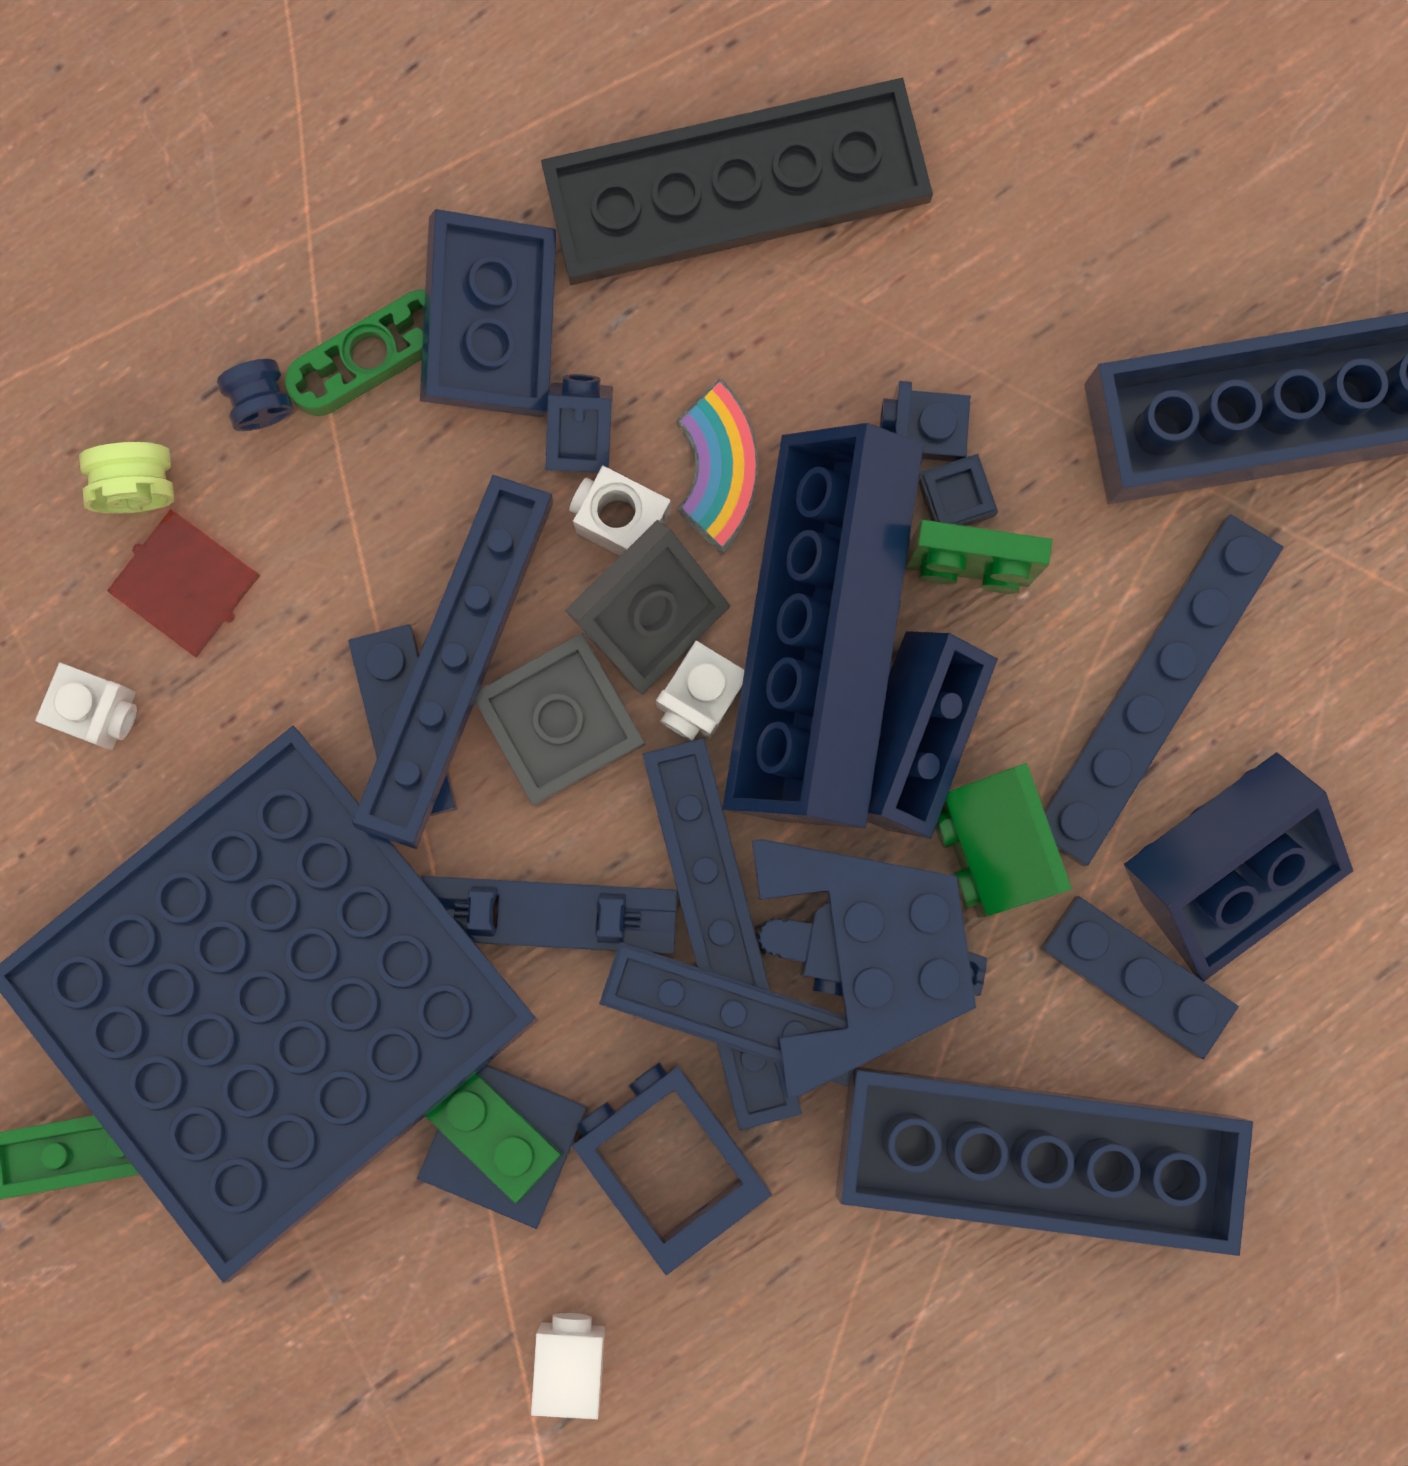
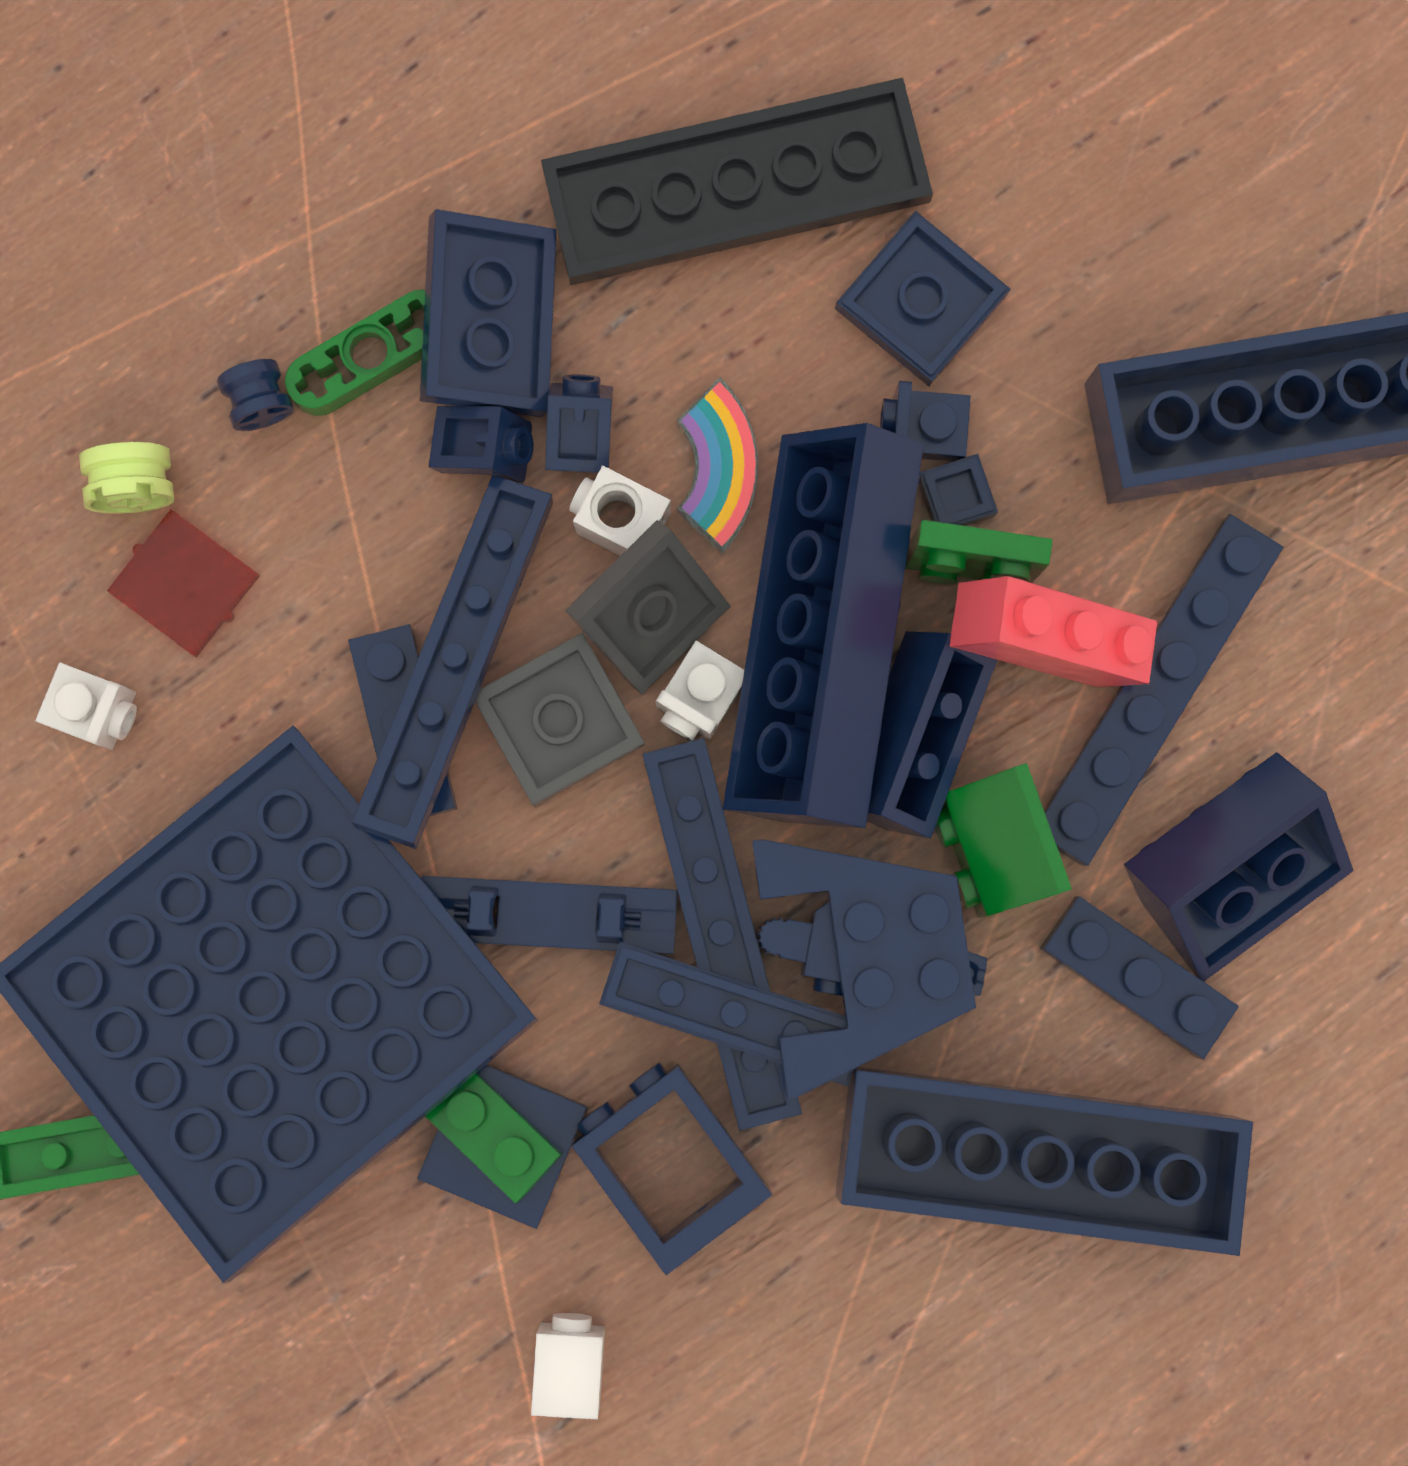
(481, 442): none -> dark blue bracket
(922, 298): none -> dark blue tile
(1053, 632): none -> coral brick

